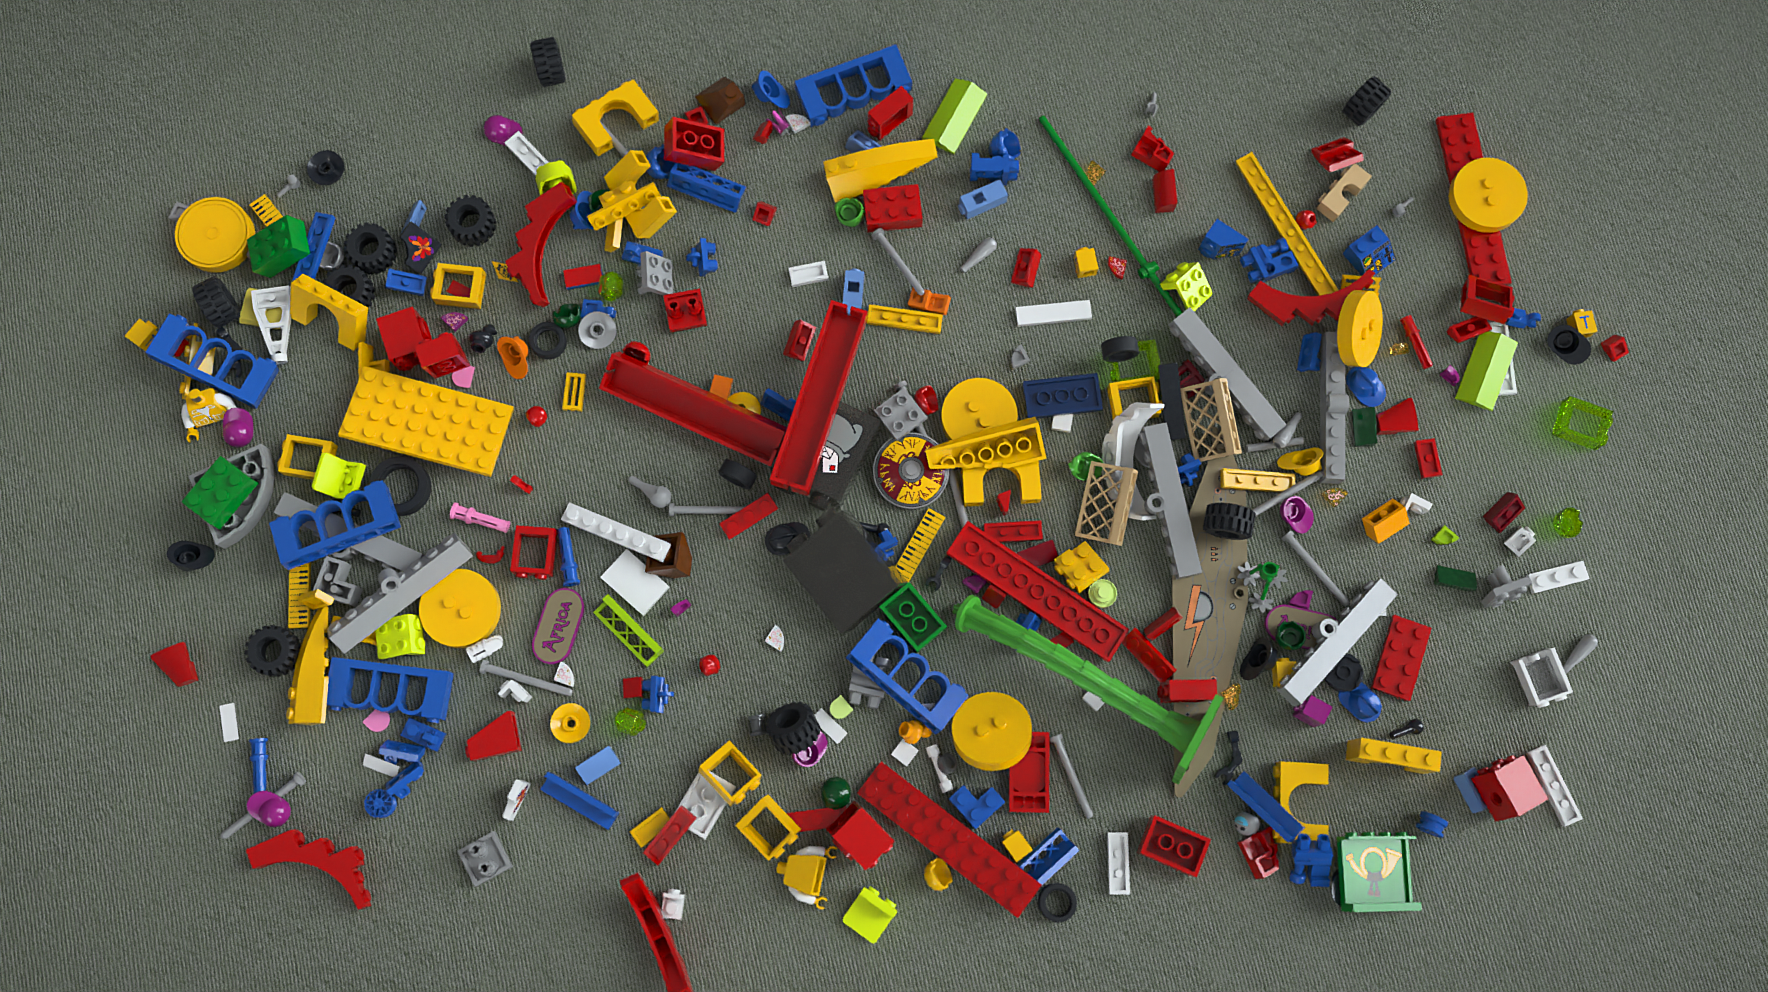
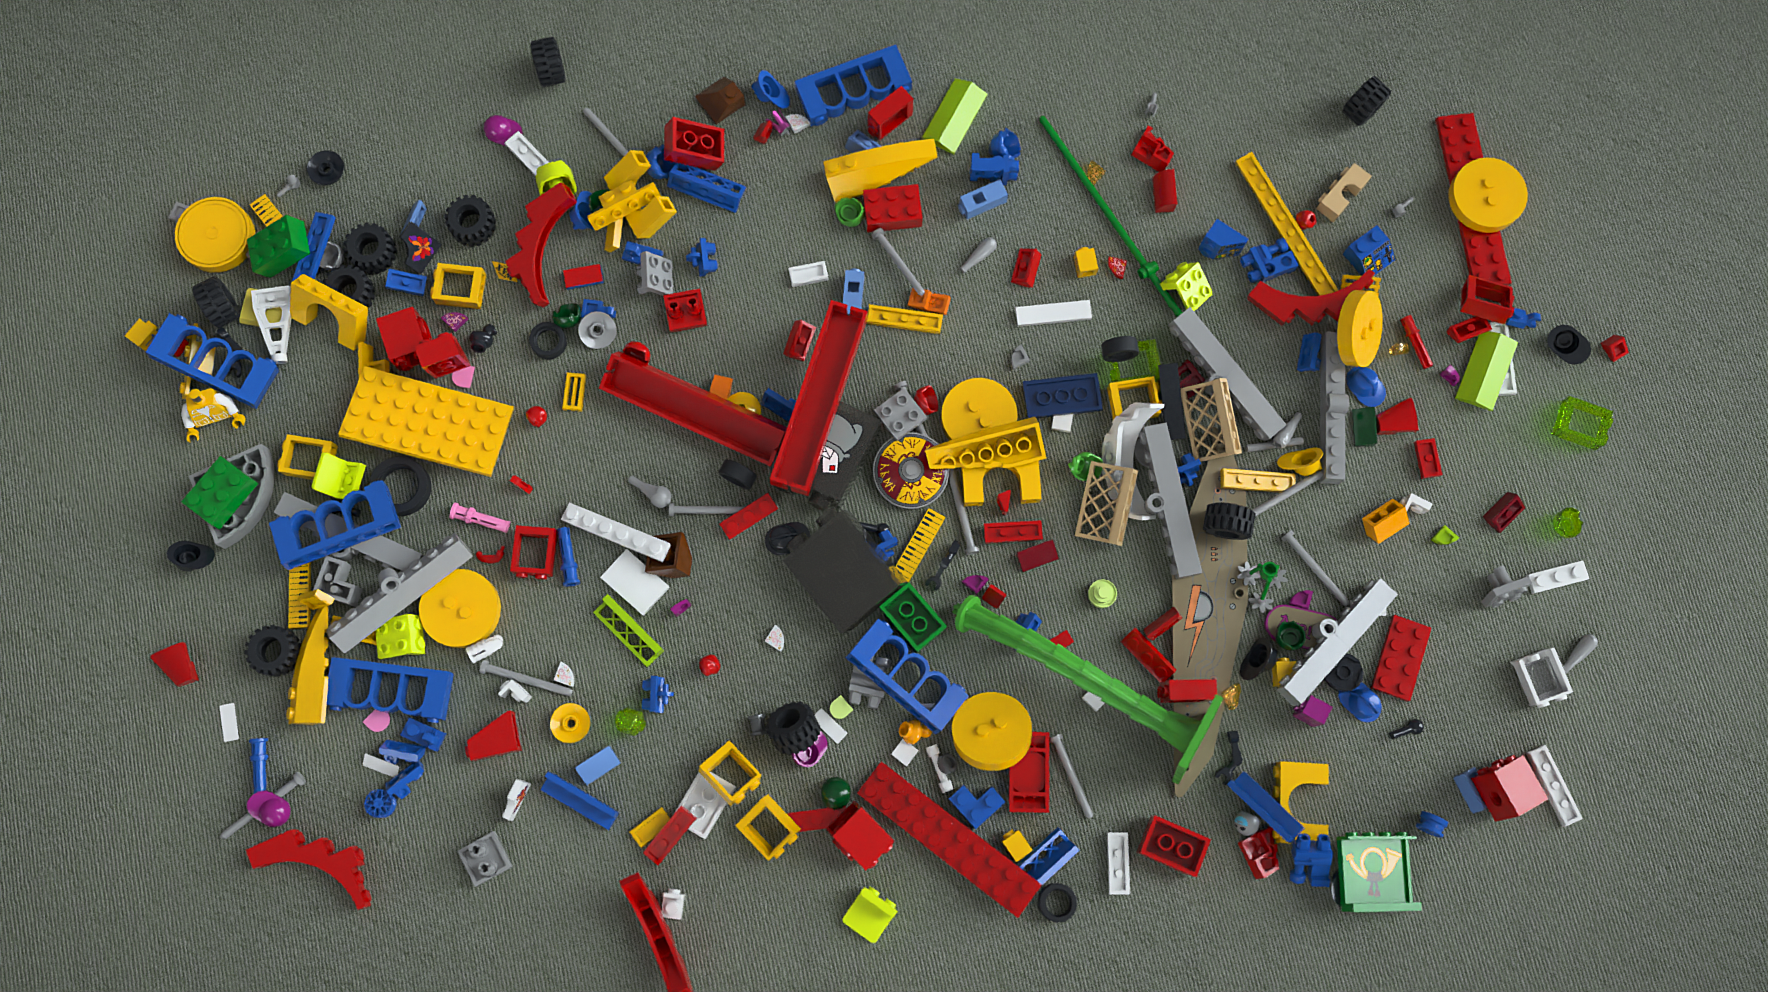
(237, 427): magenta cap -> none
(459, 290): red sticker -> none
(514, 355): orange piece -> none
(558, 626): dark tan tile -> none
(610, 286): clear neon green head -> none
(626, 97): yellow arch -> none
(632, 687): red slope -> none
(696, 115): red slope -> none
(764, 213): red slope -> none
(805, 873): yellow torso -> none
(937, 875): yellow hair -> none
(1037, 591): red plate -> none
(1080, 567): yellow plate -> none
(1297, 514): magenta cap -> none
(1334, 496): clear yellow tile -> none
(1337, 154): red slope -> none
(1412, 758): yellow arch -> none
(1455, 578): dark green slope -> none
(1520, 540): white bracket -> none
(1583, 322): yellow brick -> none

